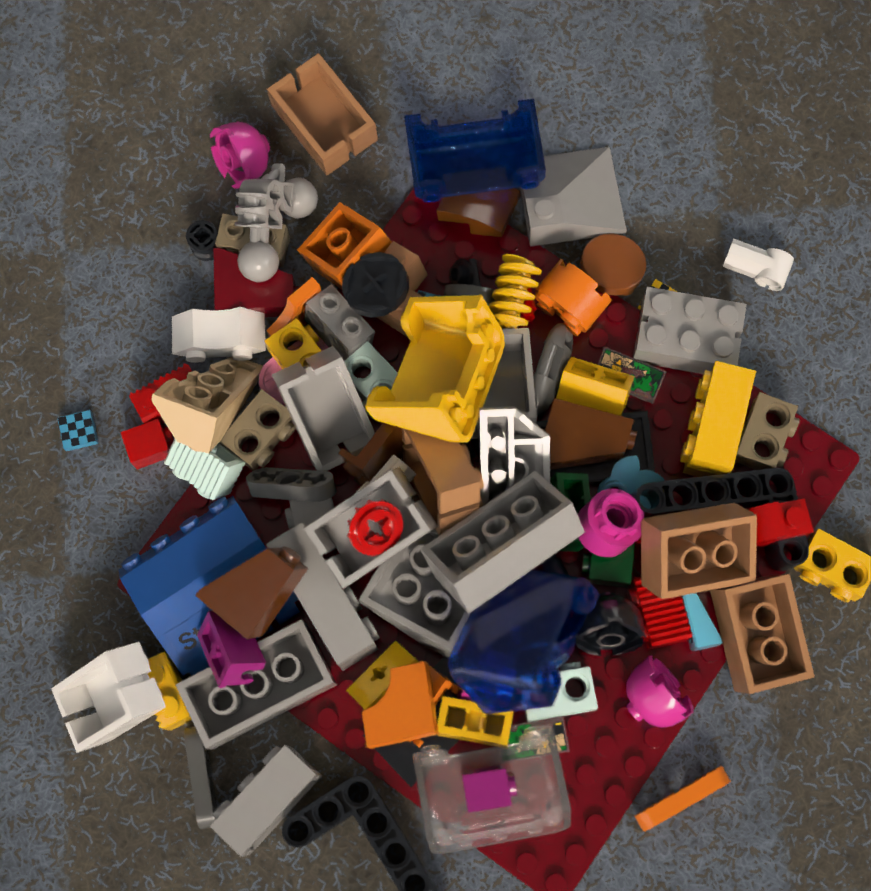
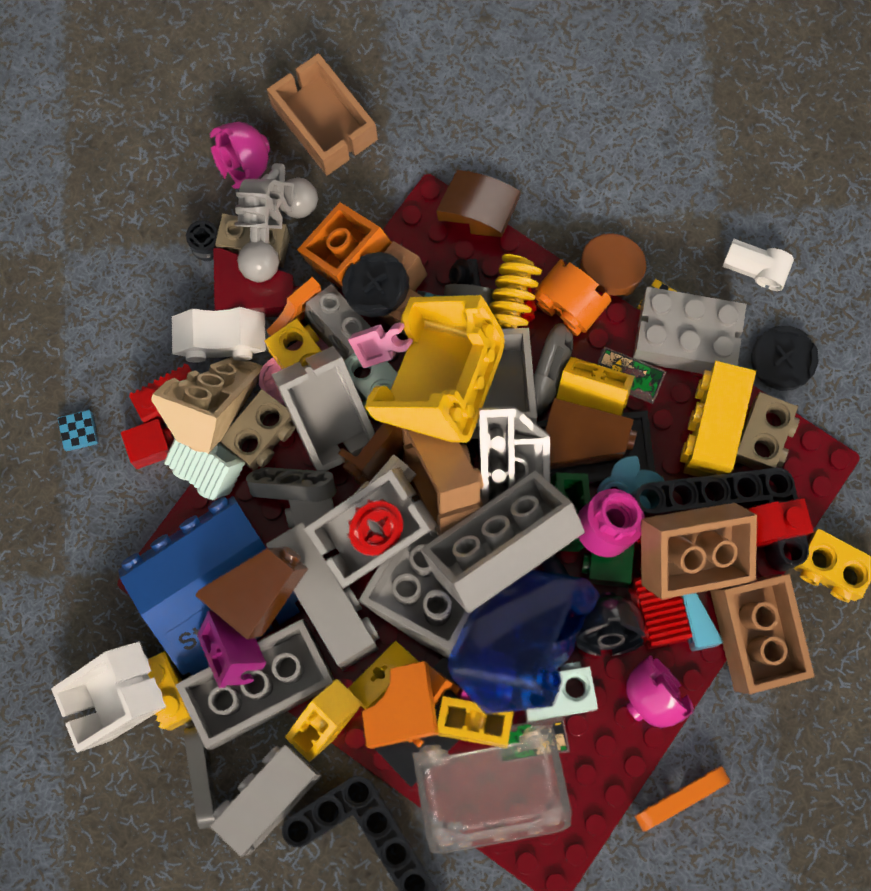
(323, 720): none -> yellow brick
(376, 346): none -> bright pink plate
(475, 154): clear blue windscreen -> none
(488, 788): magenta brick -> none
(574, 199): light grey slope -> none
(784, 358): none -> black tile

